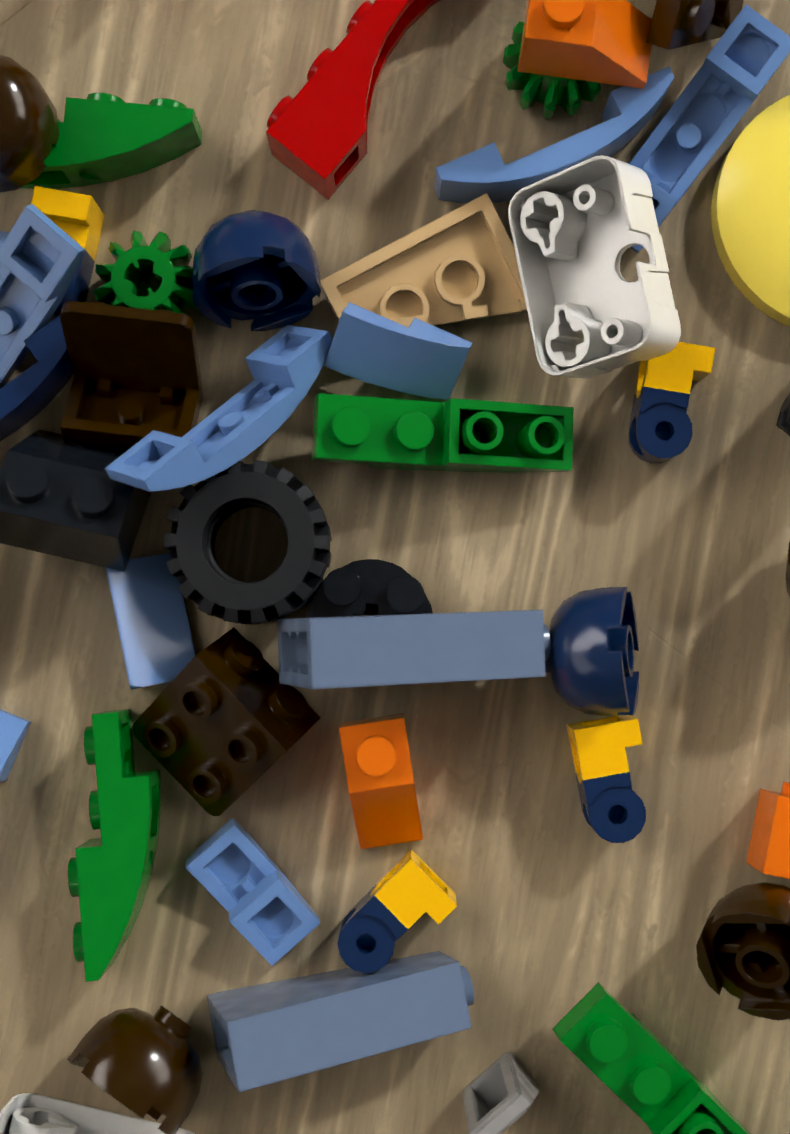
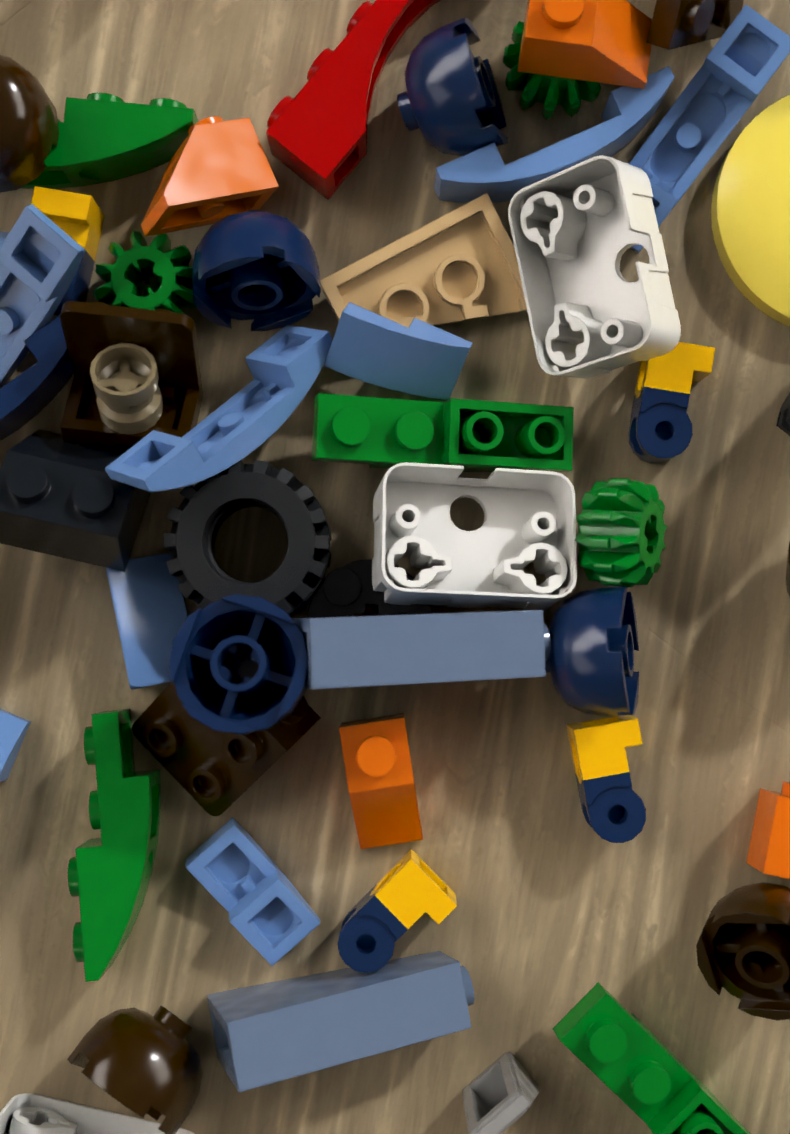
(127, 388): none -> dark tan wheel
(211, 177): none -> orange slope
(239, 664): none -> dark blue cylinder
(452, 92): none -> dark blue cylinder
(525, 521): none -> white axle
(621, 532): none -> green gear

